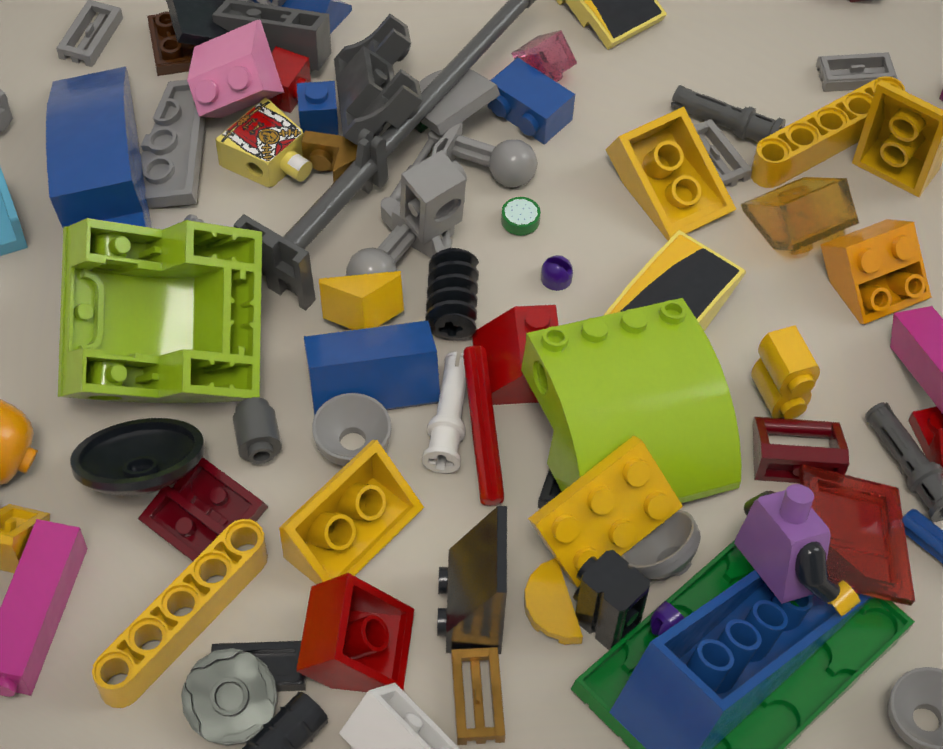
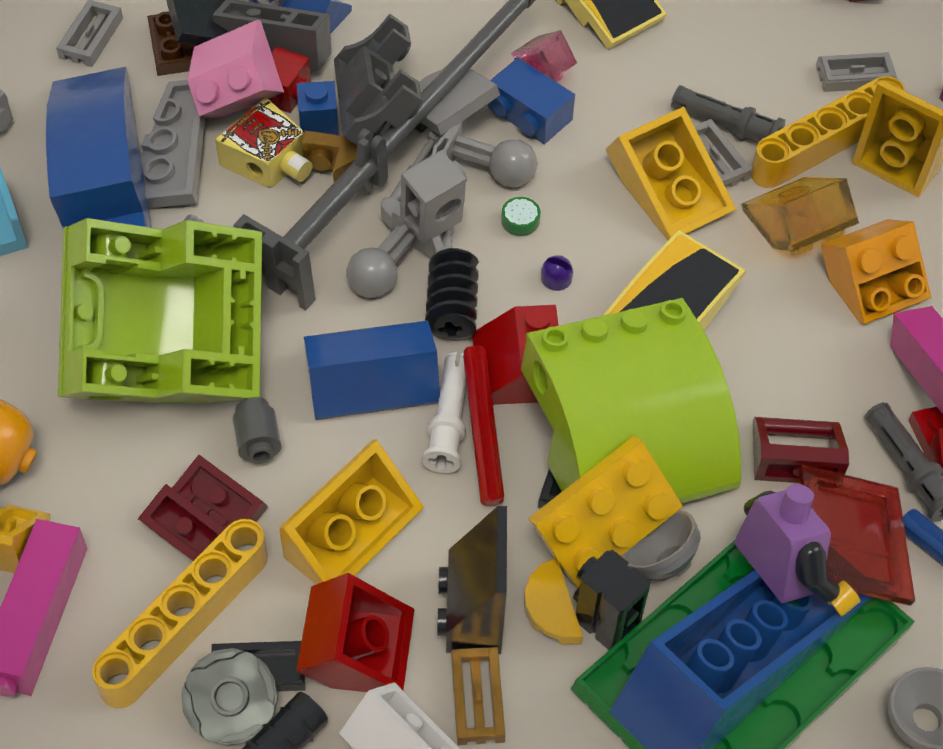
(137, 456): black dish -> none
(348, 415): light grey piece -> none
(362, 299): yellow slope -> none
(664, 618): dark purple hinge -> none
(785, 372): yellow brick -> none

